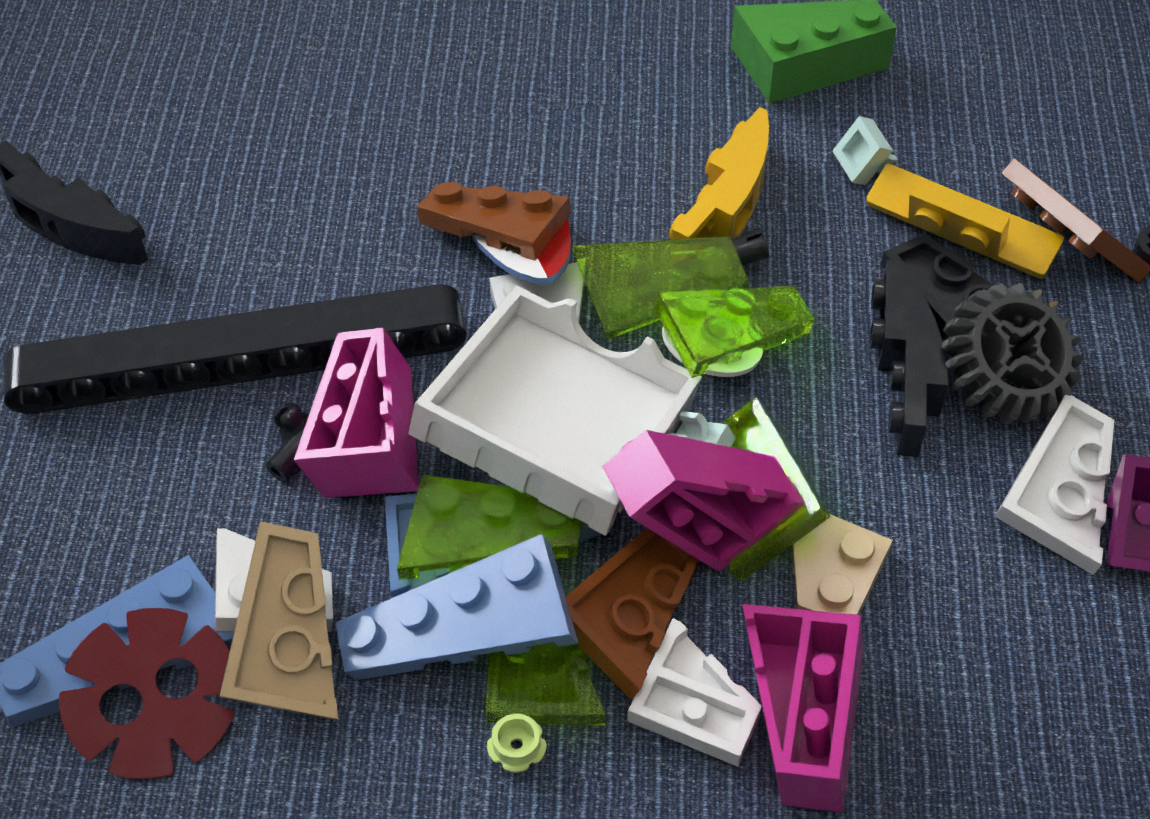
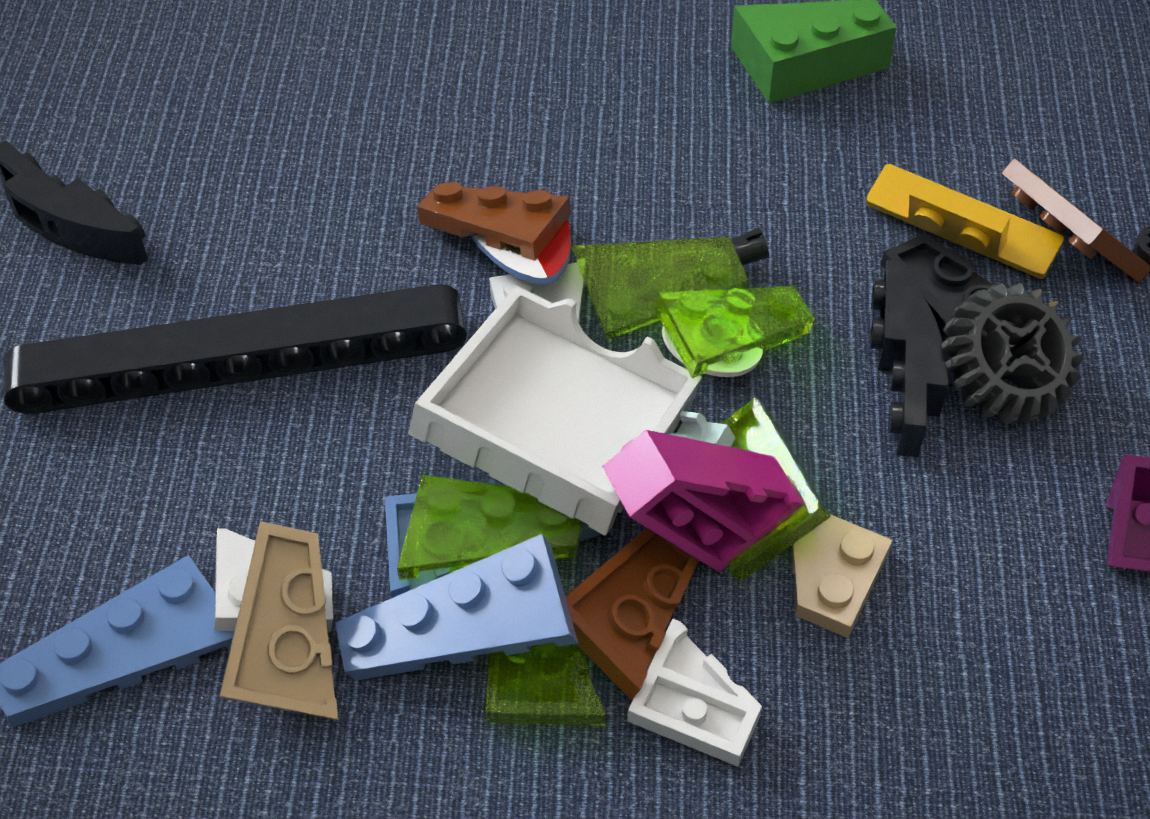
(145, 742): dark red piece -> none
(291, 424): black arm -> none
(361, 420): dark pink wedge -> none
(516, 728): yellowish green plate -> none
(732, 184): yellow slope -> none
(808, 696): dark pink wedge -> none
(863, 151): light aqua tile -> none
(1063, 485): white wing -> none

